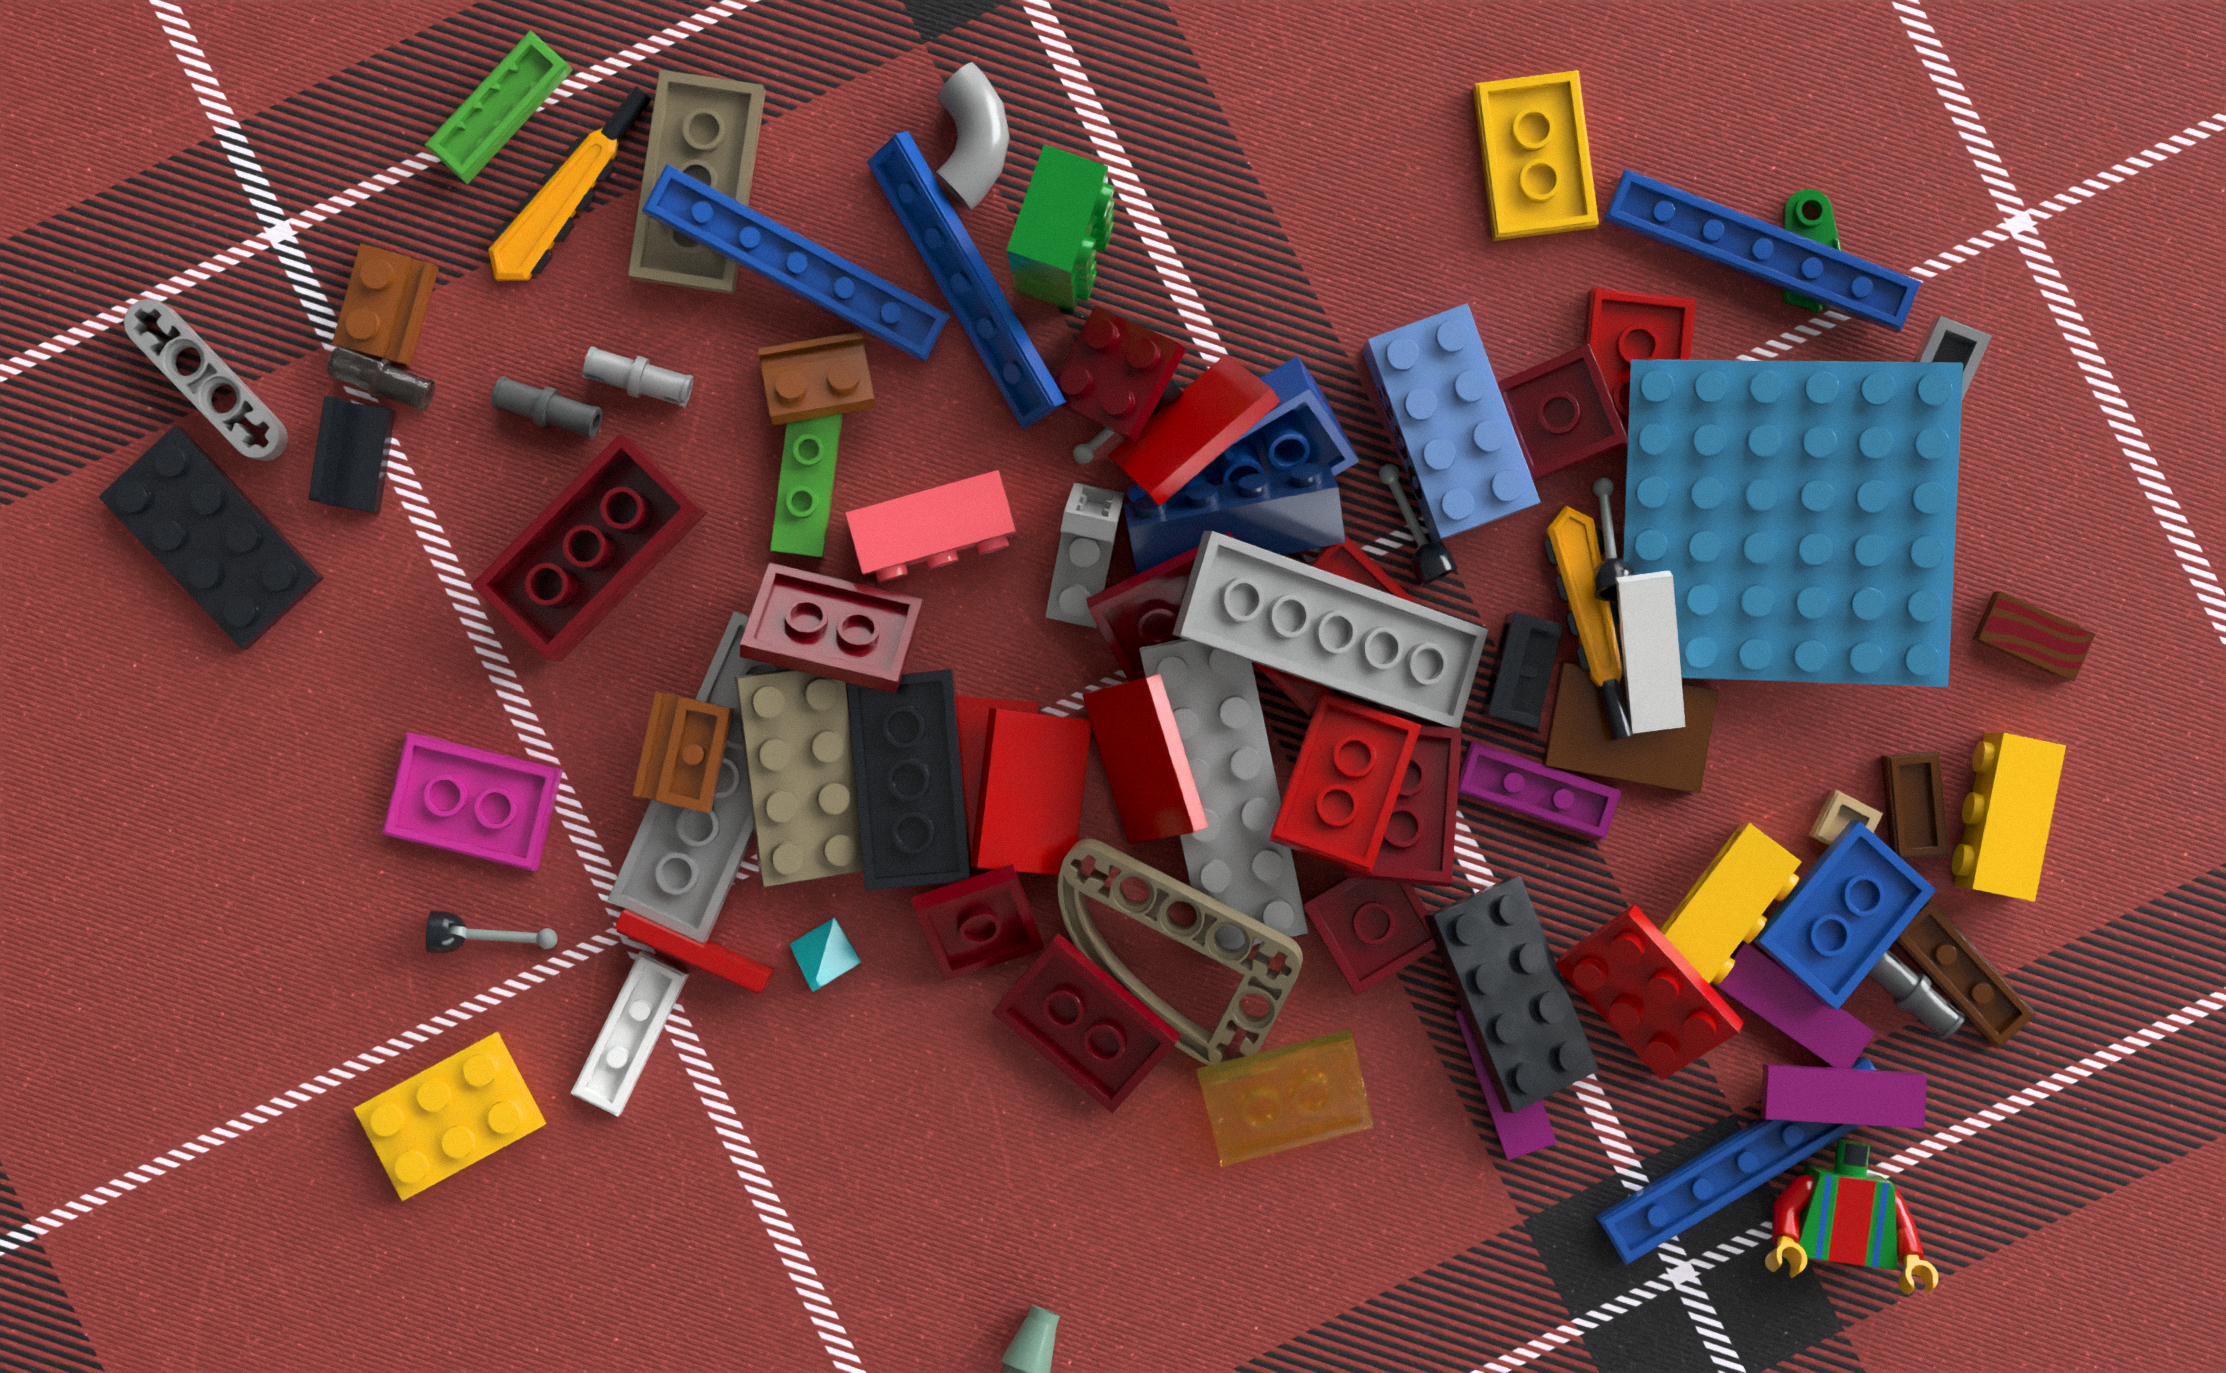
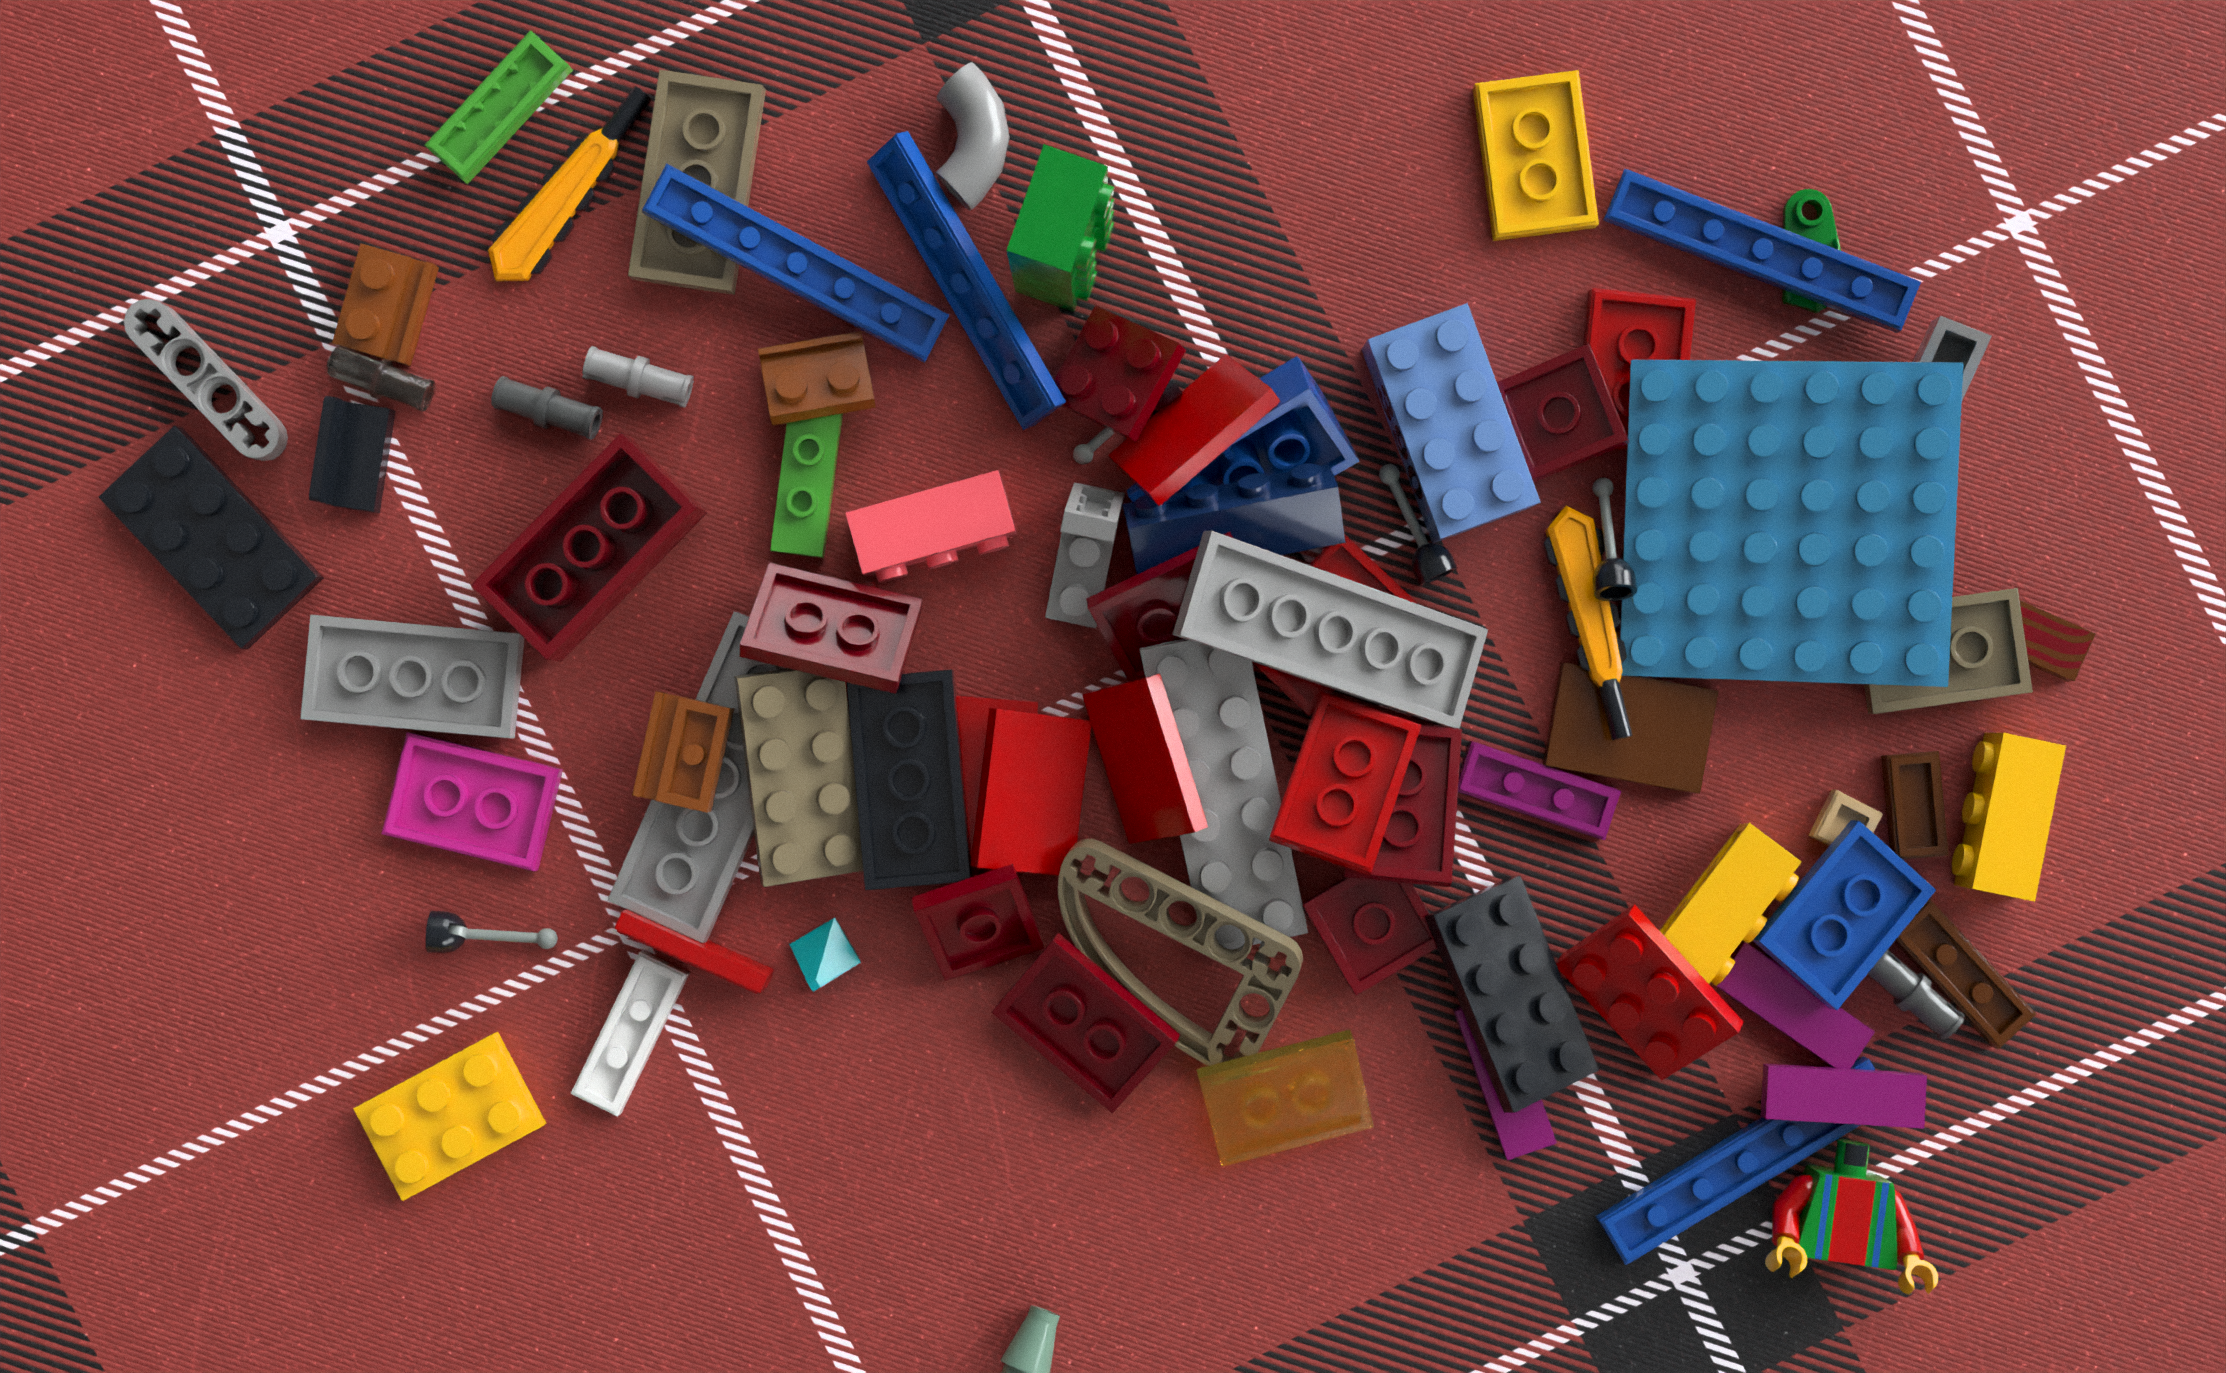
(412, 676): none -> light grey plate
(1521, 669): black hinge -> none
(1650, 651): white tile -> none
(1984, 659): none -> dark tan plate

